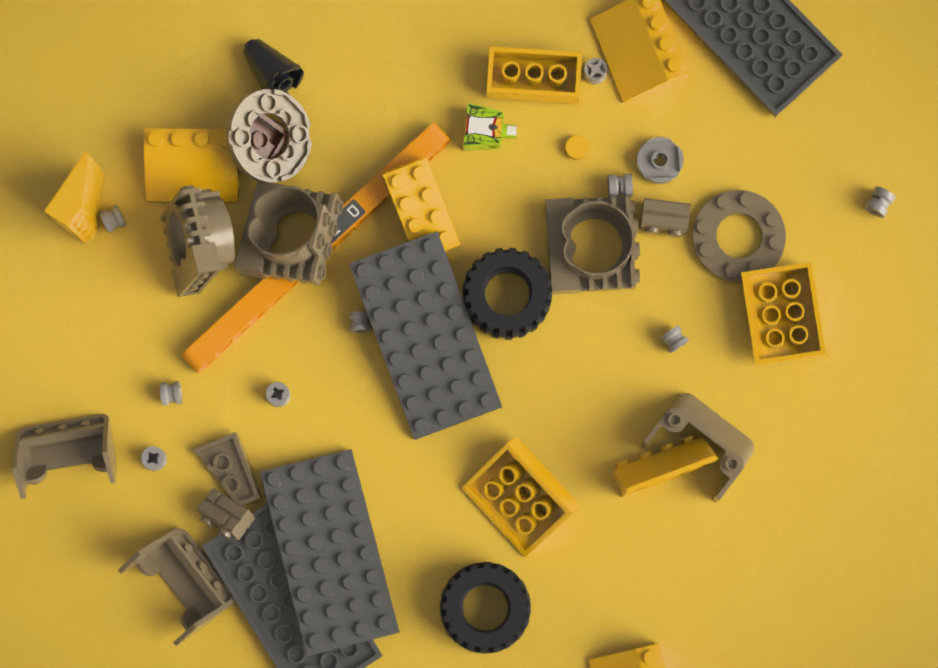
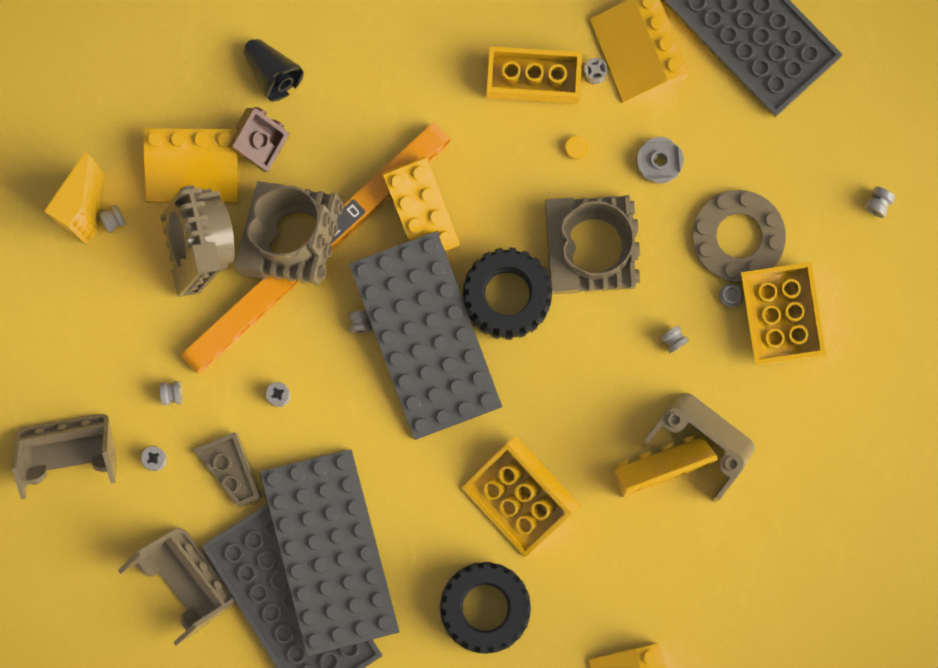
(225, 514): dark tan brick -> none
(297, 129): plate -> none
(485, 128): torso -> none
(625, 185): light grey wheel -> none
(665, 217): dark tan brick -> none
(731, 295): none -> light grey plate

